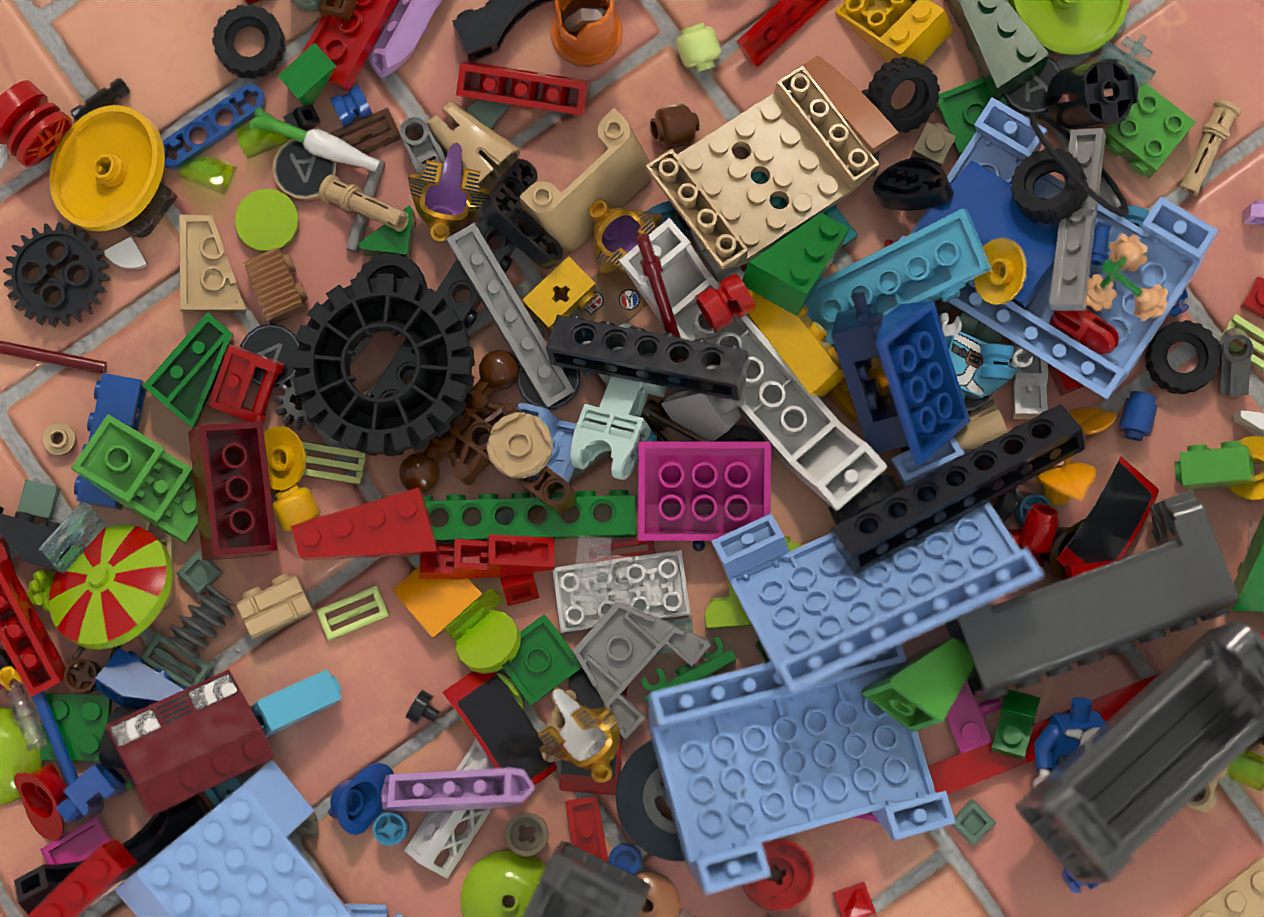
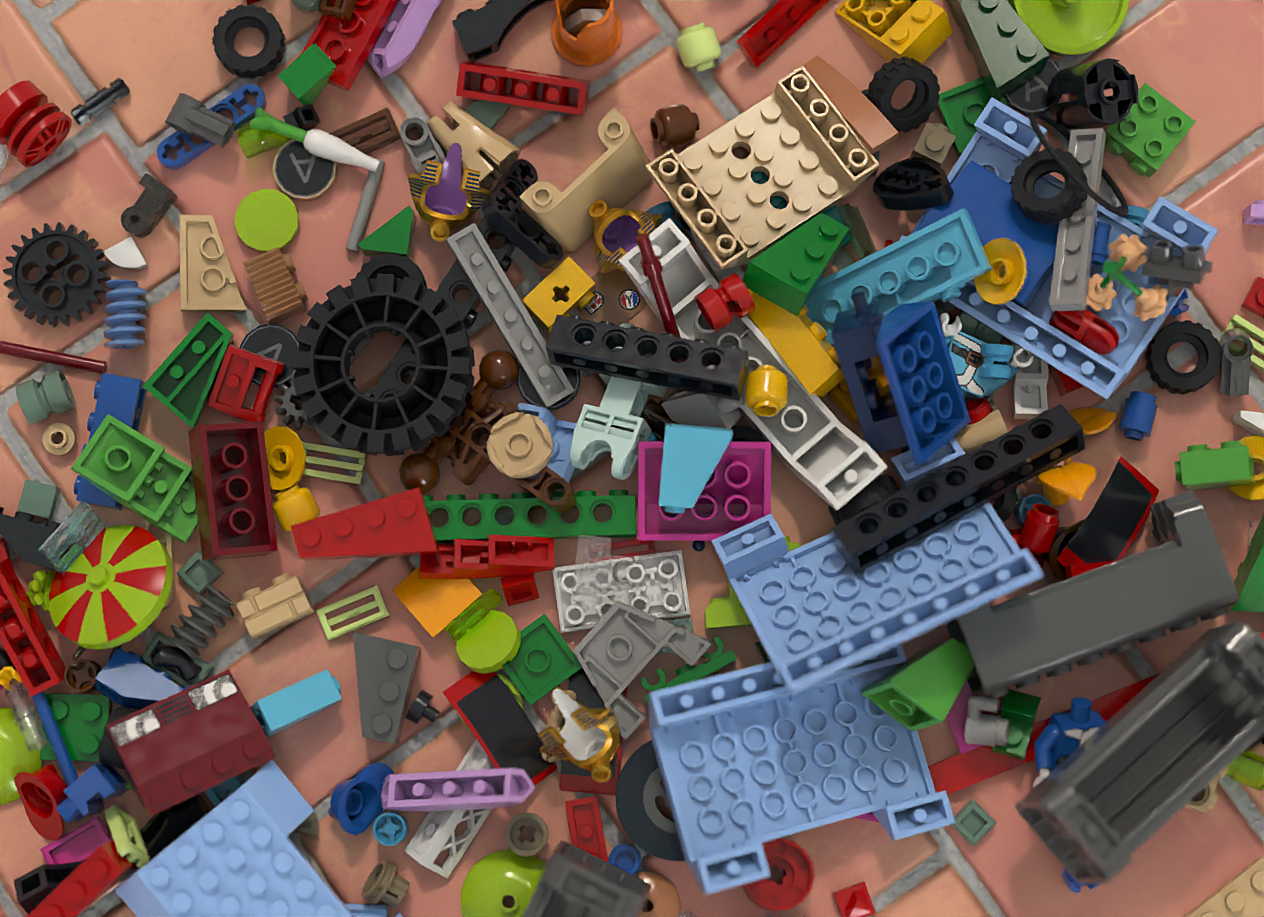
(43, 397): none -> sand green wheel
(107, 168): yellow dish -> none
(125, 314): none -> medium blue piece
(127, 836): none -> yellowish green tile
(177, 658): none -> black arm
(193, 117): none -> dark grey piece
(209, 173): clear neon green brick -> none
(351, 105): blue wheel -> none
(352, 199): tan pin -> none
(384, 684): none -> dark grey wedge
(387, 887): none -> dark tan piece
(688, 462): none -> medium azure slope
(766, 391): none -> yellow head
(858, 231): none -> piece
(978, 409): none -> red tile
(985, 728): none -> light grey piece
(1138, 68): clear light blue hips -> none
(1174, 270): none -> dark grey hips
(1212, 131): tan pin -> none

